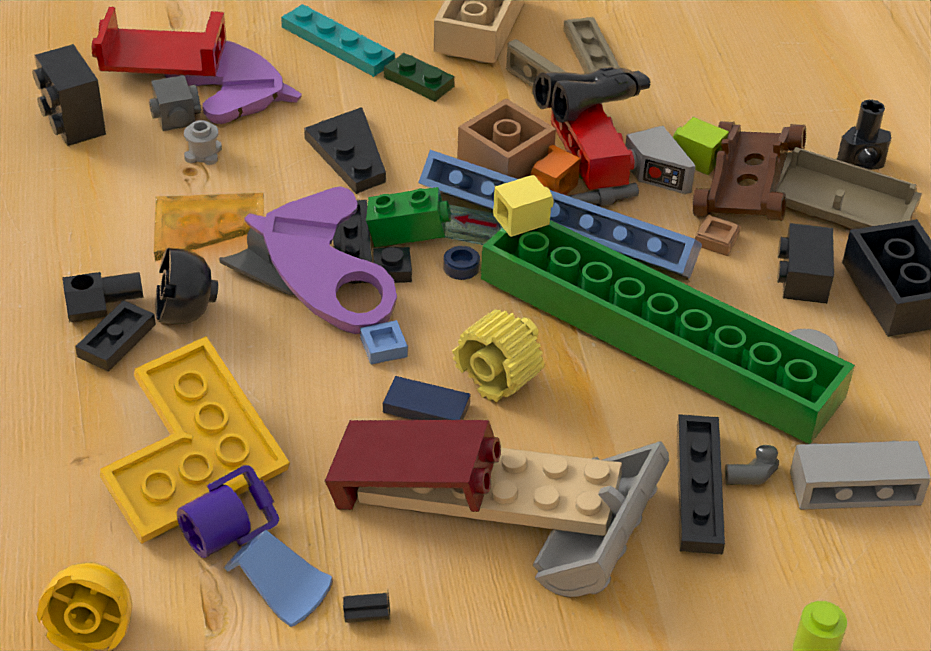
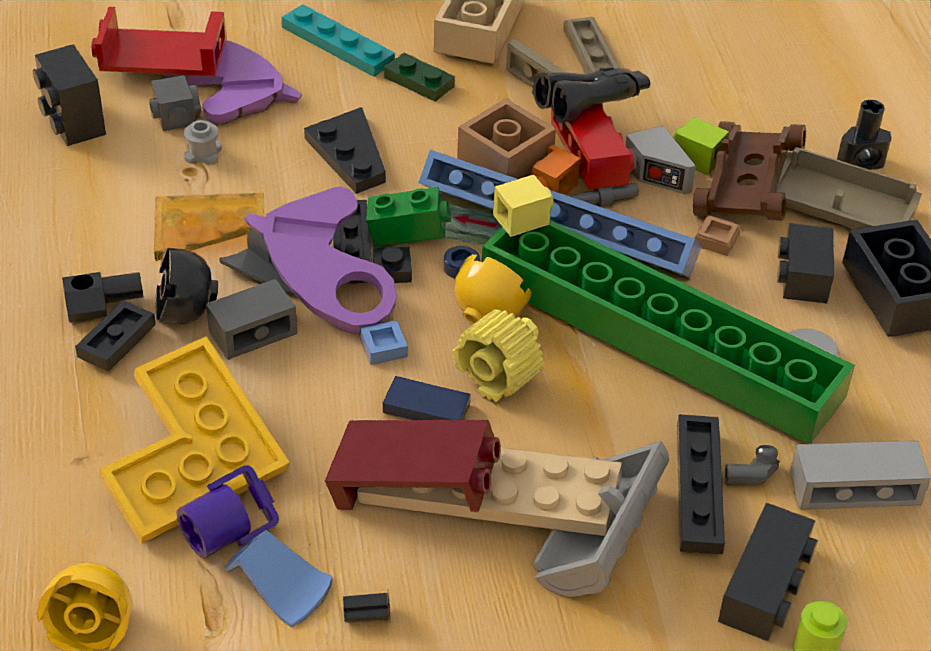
(251, 318): none -> dark grey brick
(488, 287): none -> yellow cylinder
(768, 572): none -> black brick

